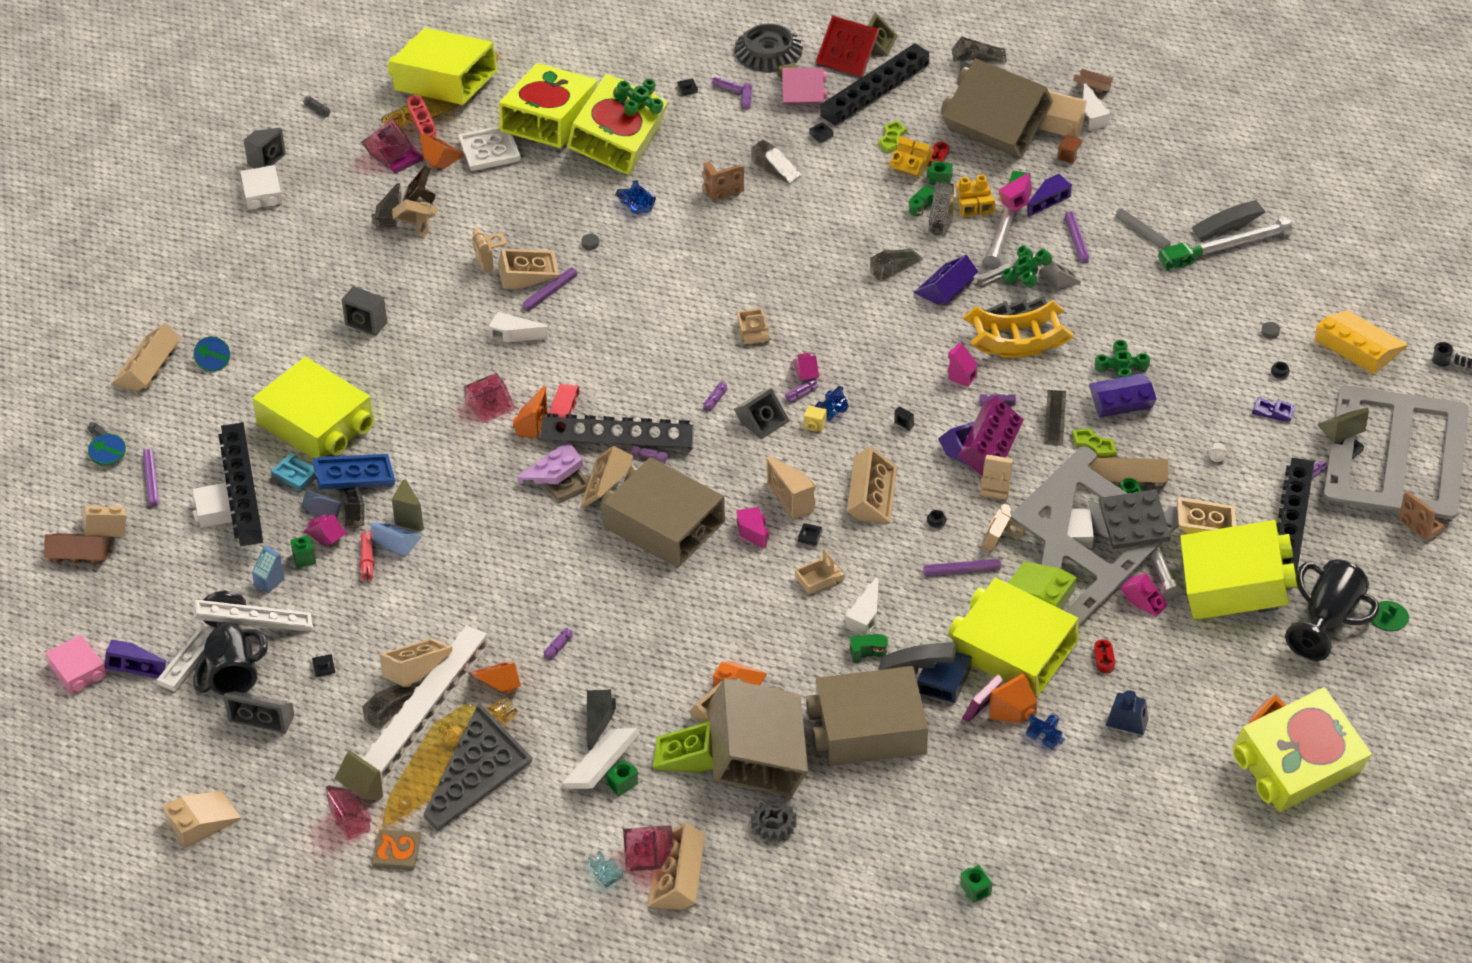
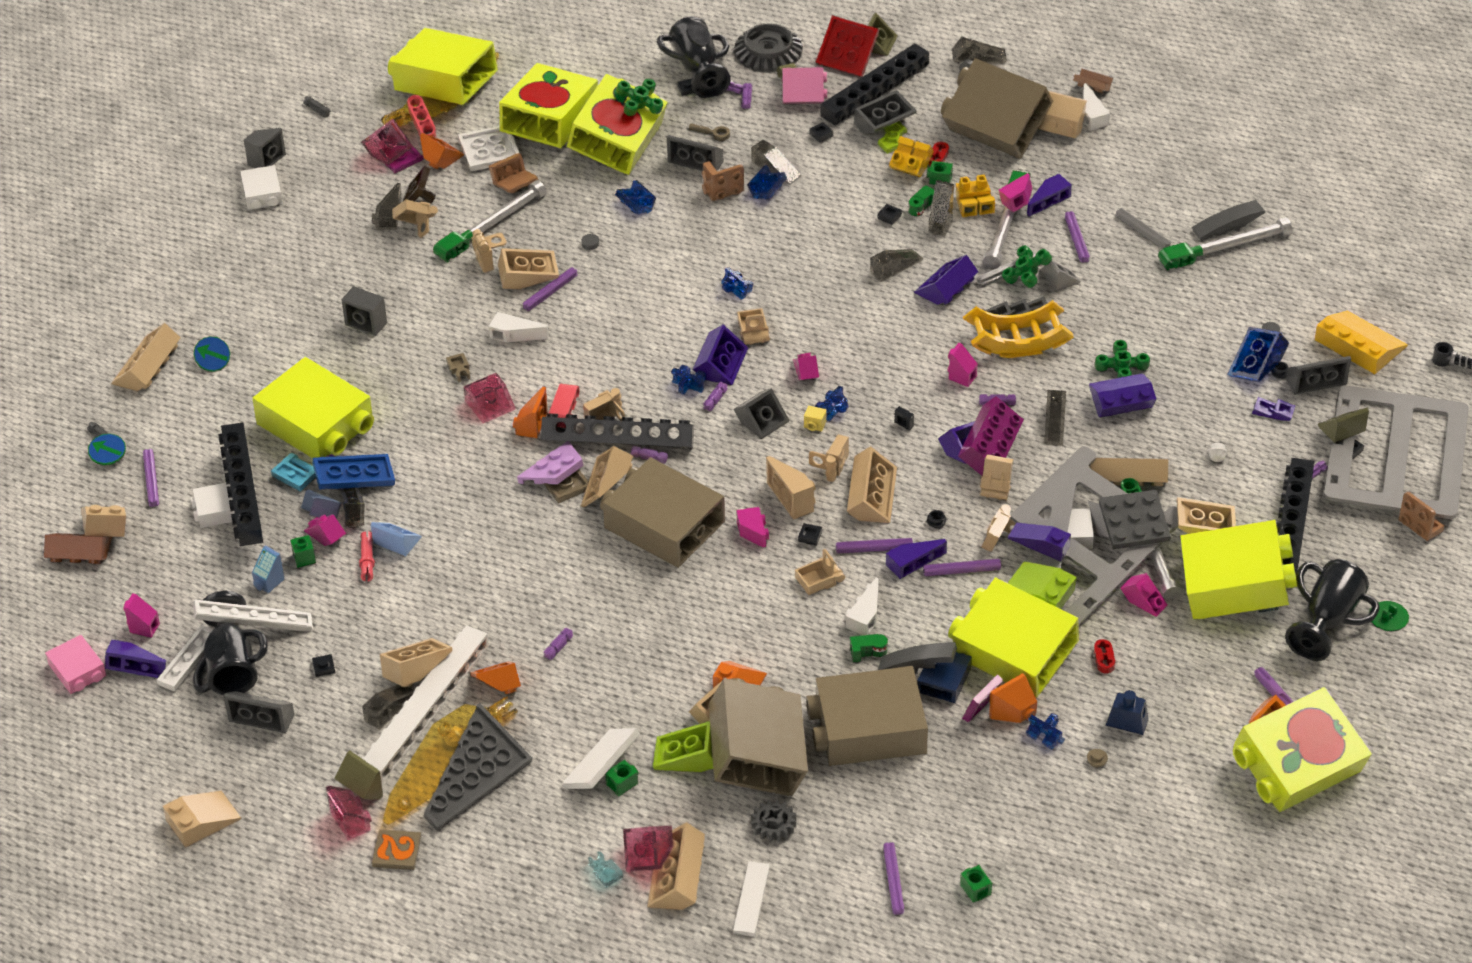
(140, 616): none -> dark pink slope
(407, 507): olive slope -> none
(456, 243): none -> piece
(458, 365): none -> dark tan plate
(511, 174): none -> medium nougat bracket
(598, 714): pearl dark grey slope -> none
(605, 405): none -> tan piece
(682, 376): none -> clear blue hips
(692, 153): none -> dark grey slope
(698, 54): none -> black piece
(707, 130): none -> dark tan piece
(721, 356): none -> dark purple slope
(732, 277): none -> clear blue hips
(751, 899): none -> white tile
(765, 183): none -> clear blue bracket
(801, 390): medium lavender axle -> none
(834, 458): none -> tan piece
(870, 545): none -> medium lavender axle
(882, 112): none -> dark grey slope
(889, 214): none -> black plate
(893, 878): none -> medium lavender axle
(913, 556): none -> dark purple slope
(1042, 538): none -> dark purple slope
(1068, 149): dark orange panel -> none
(1097, 757): none -> dark tan plate
(1101, 446): lime tile -> none
(1258, 354): none -> clear blue slope
(1271, 685): none -> medium lavender axle
(1318, 375): none -> dark grey slope

